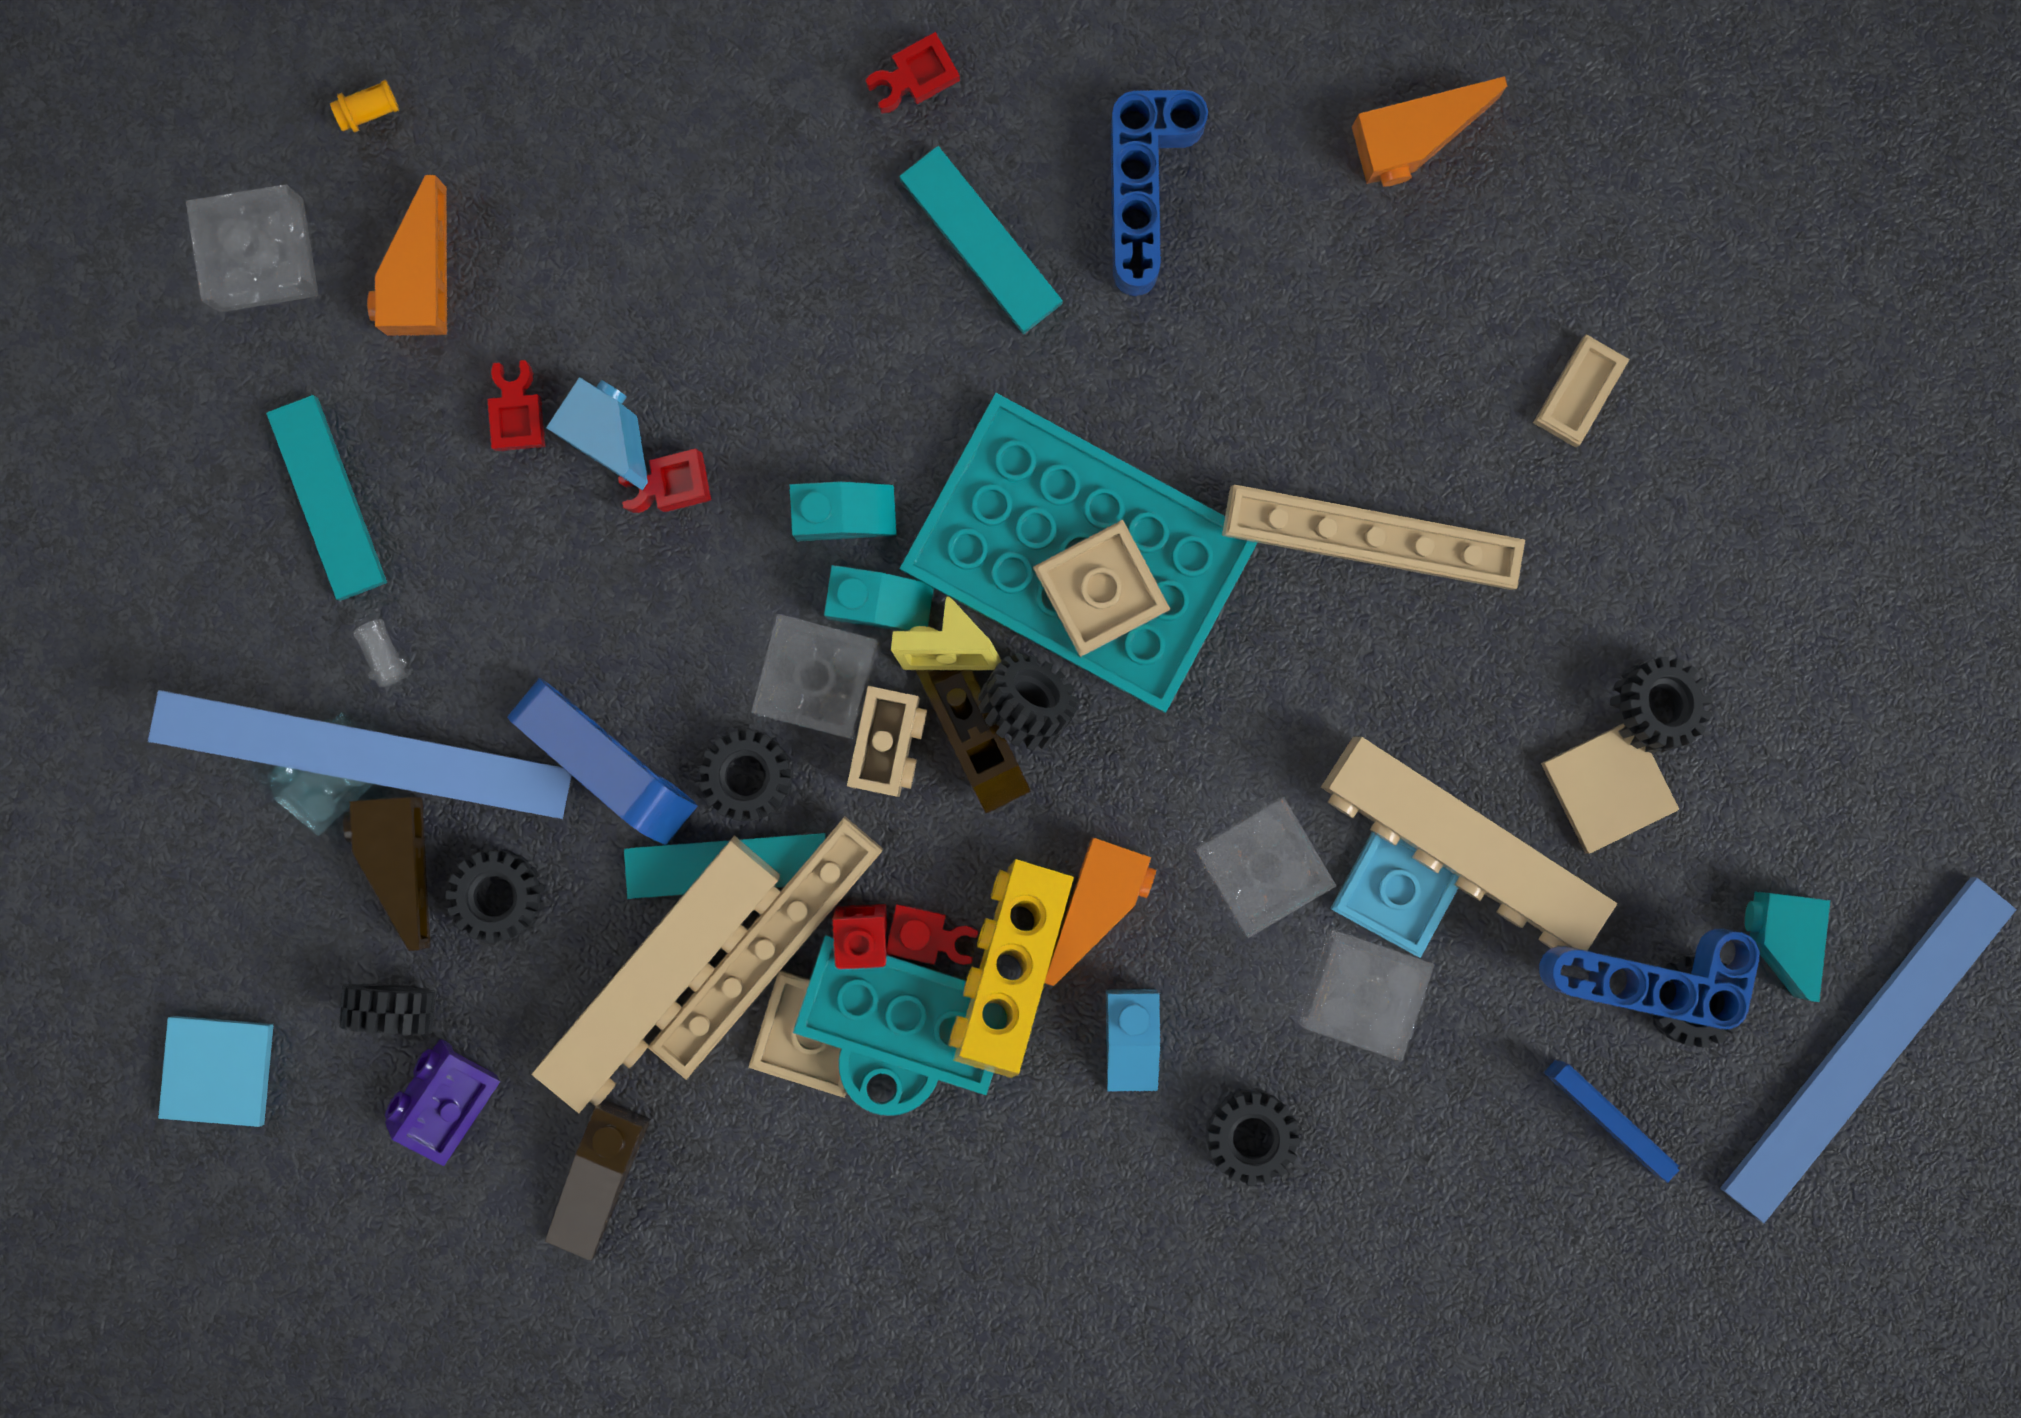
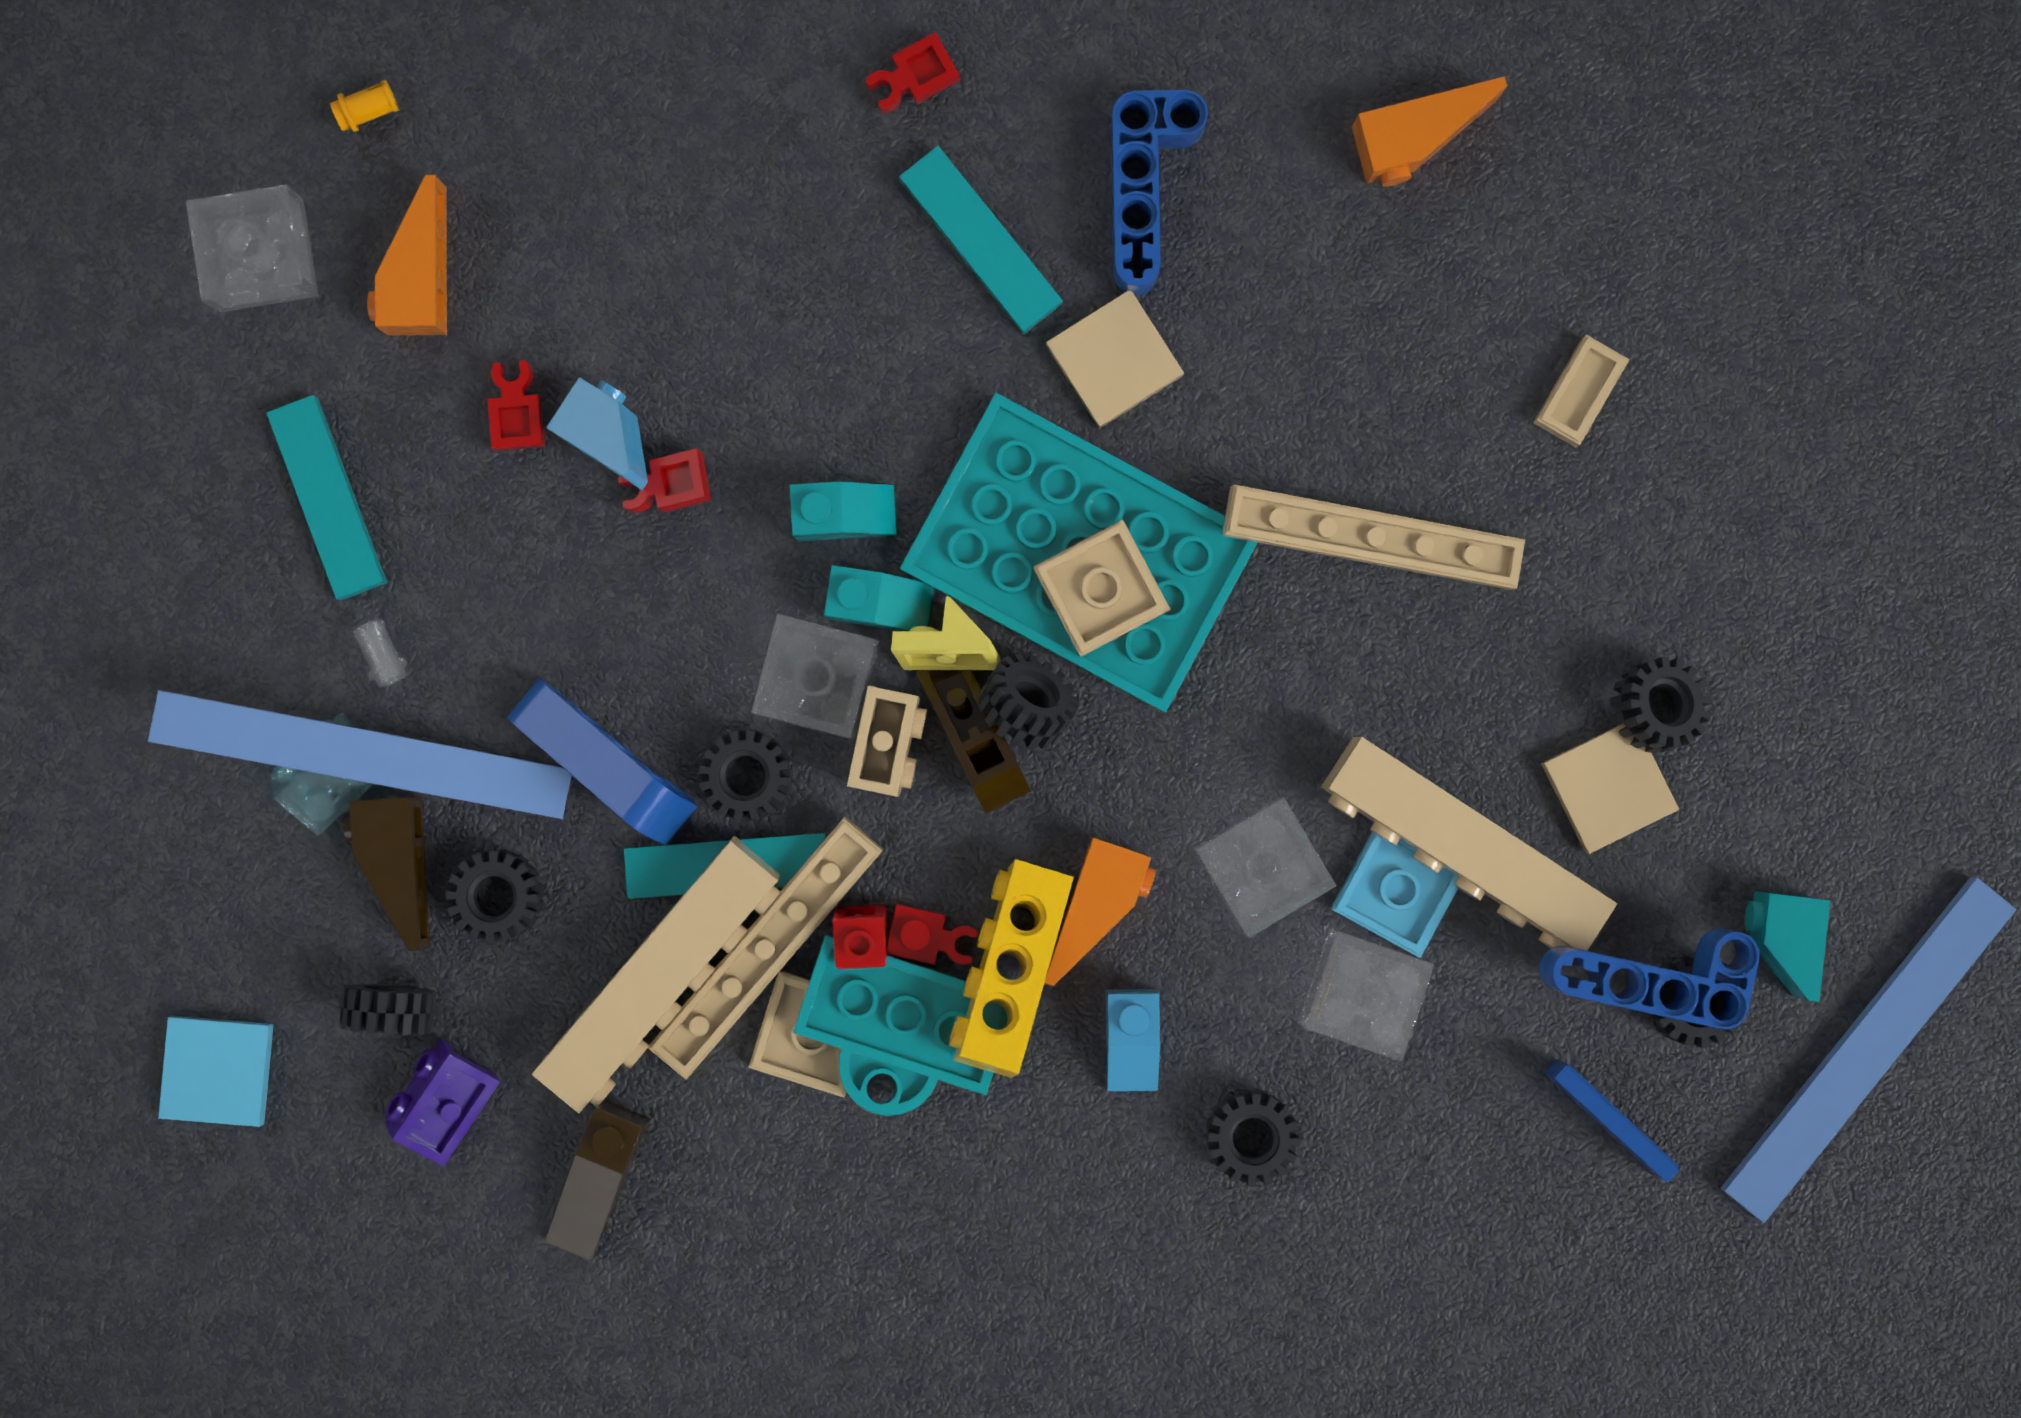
(1114, 359): none -> tan tile

